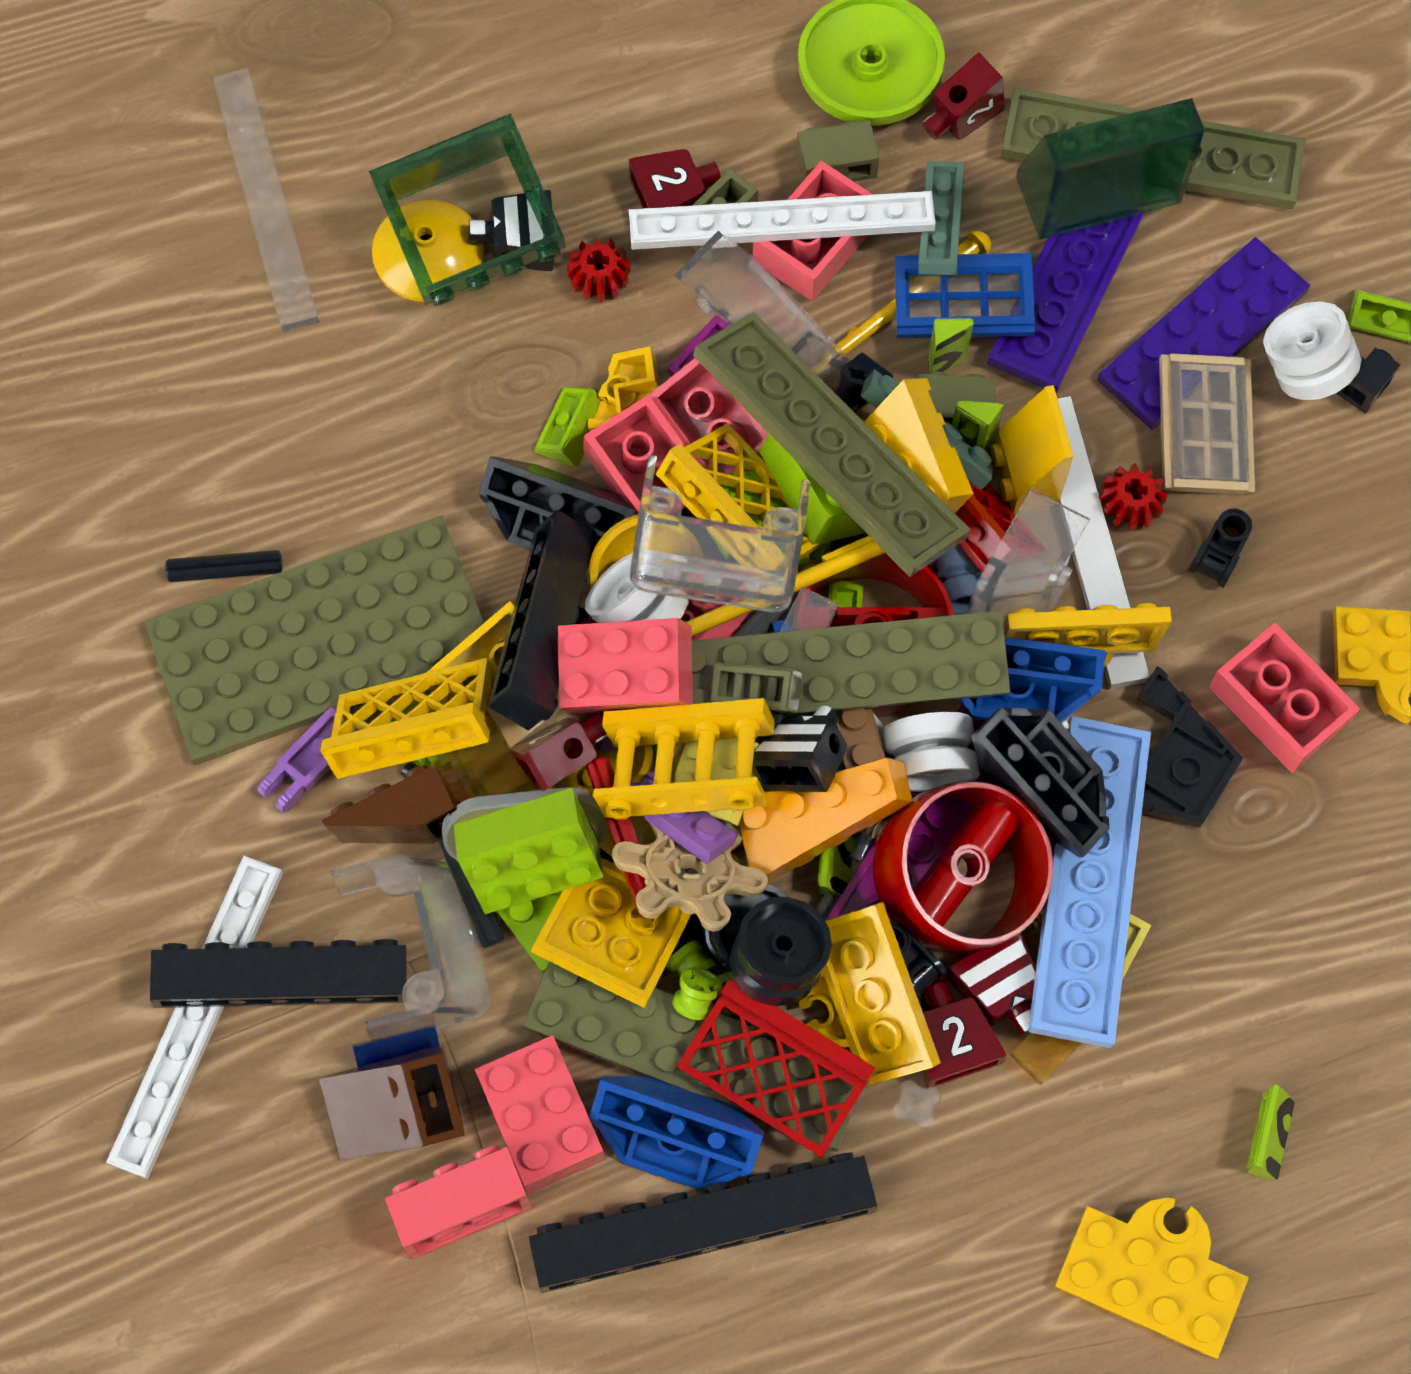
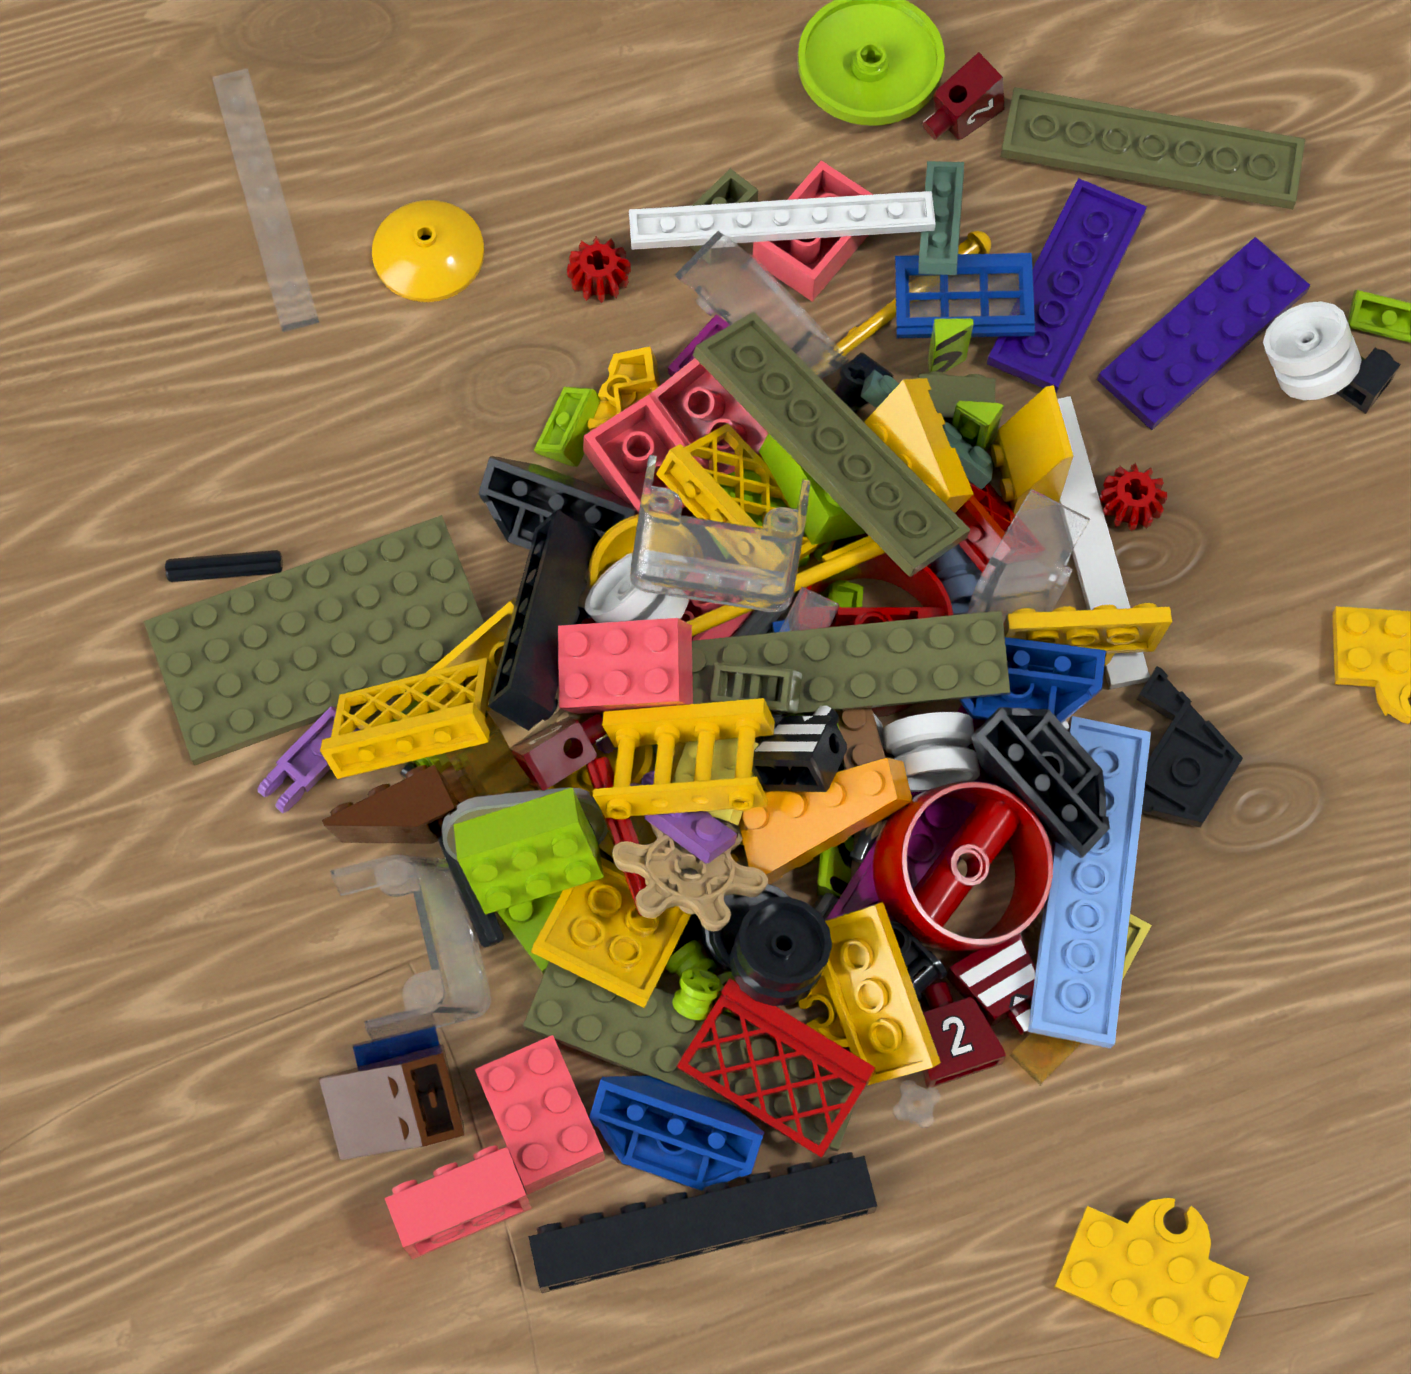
(190, 1029): white tile -> none
(277, 975): black brick -> none
(450, 160): clear green windscreen -> none
(510, 228): black torso -> none
(670, 179): dark red torso -> none
(844, 147): olive brick -> none
(1111, 168): clear green windscreen -> none
(1206, 424): clear piece -> none
(1220, 551): black piece -> none
(1270, 1133): lime slope -> none
(1283, 697): coral brick -> none

